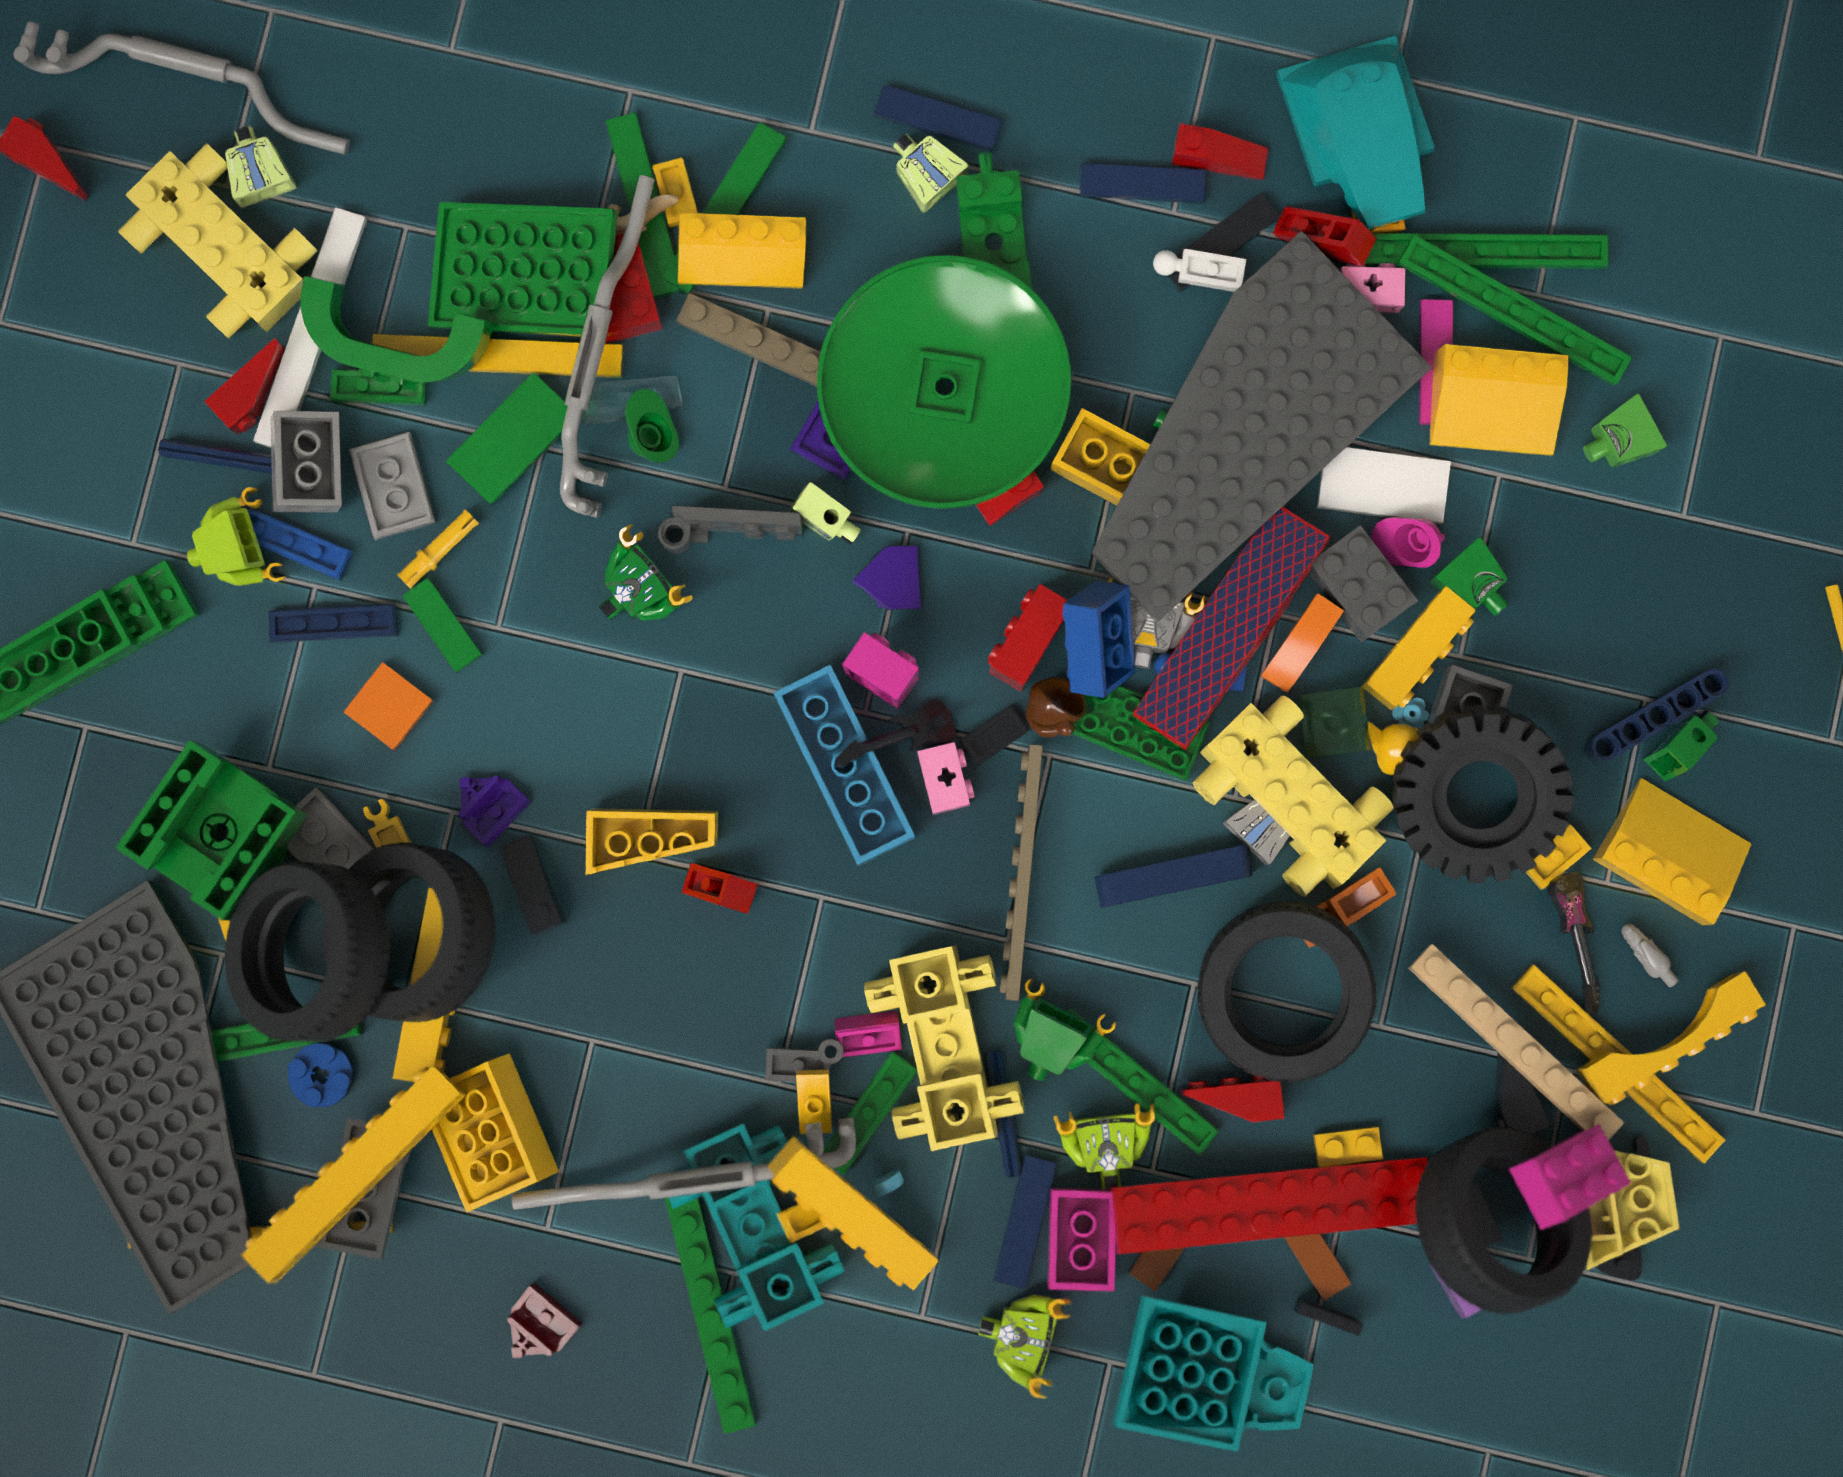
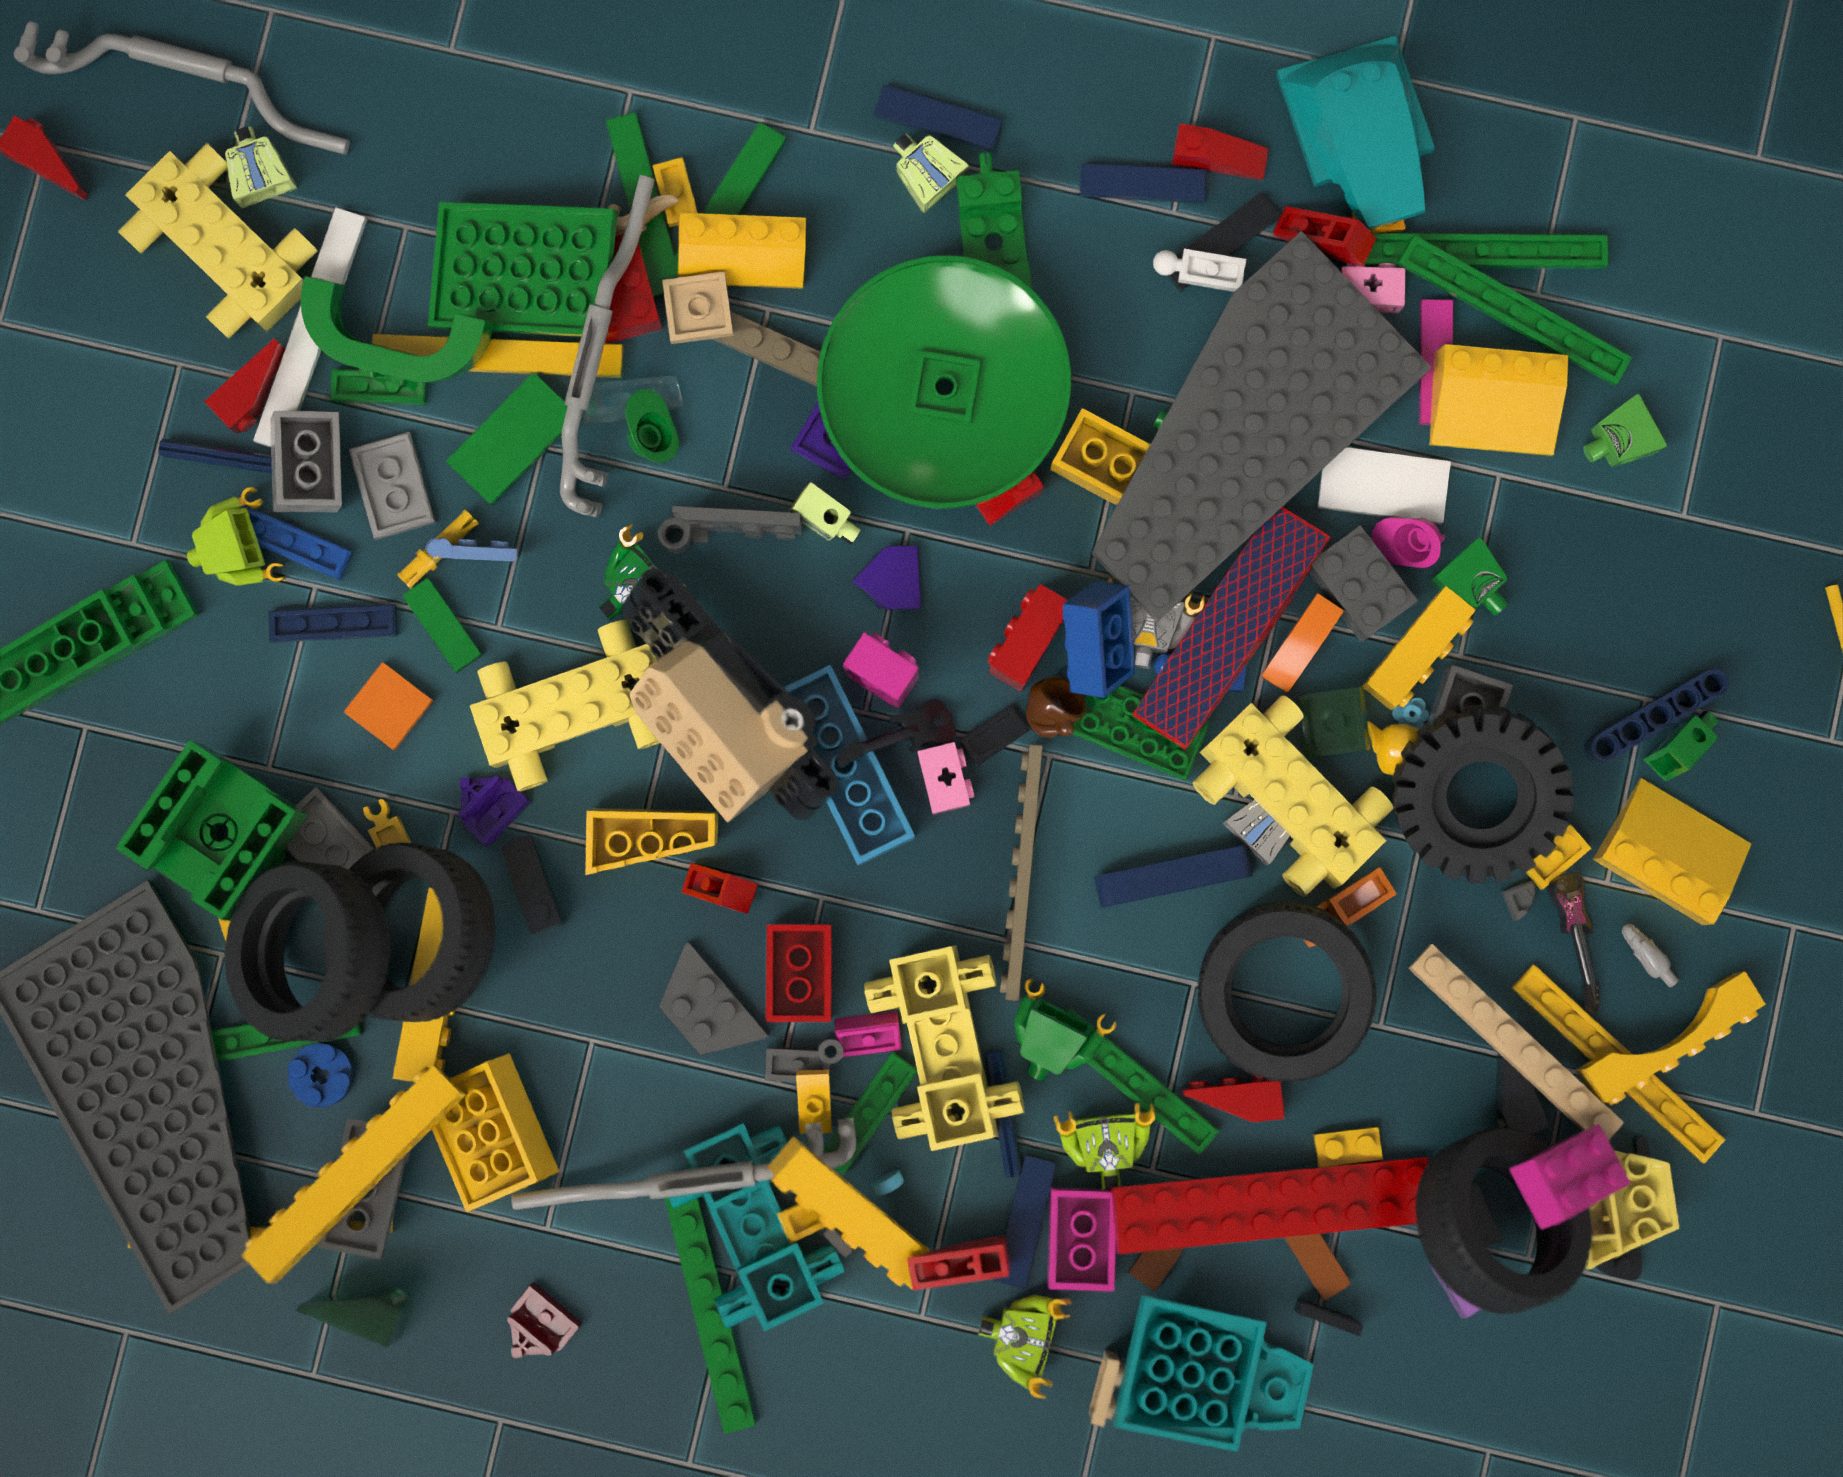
(370, 1315): none -> clear green slope
(469, 550): none -> medium blue hinge
(560, 706): none -> light yellow piece
(697, 307): none -> tan plate
(706, 1007): none -> dark grey wing
(721, 708): none -> piece
(799, 973): none -> red brick
(835, 1238): none -> dark grey tile
(961, 1263): none -> red slope
(1103, 1401): none -> tan plate
(1519, 899): none -> dark grey tile

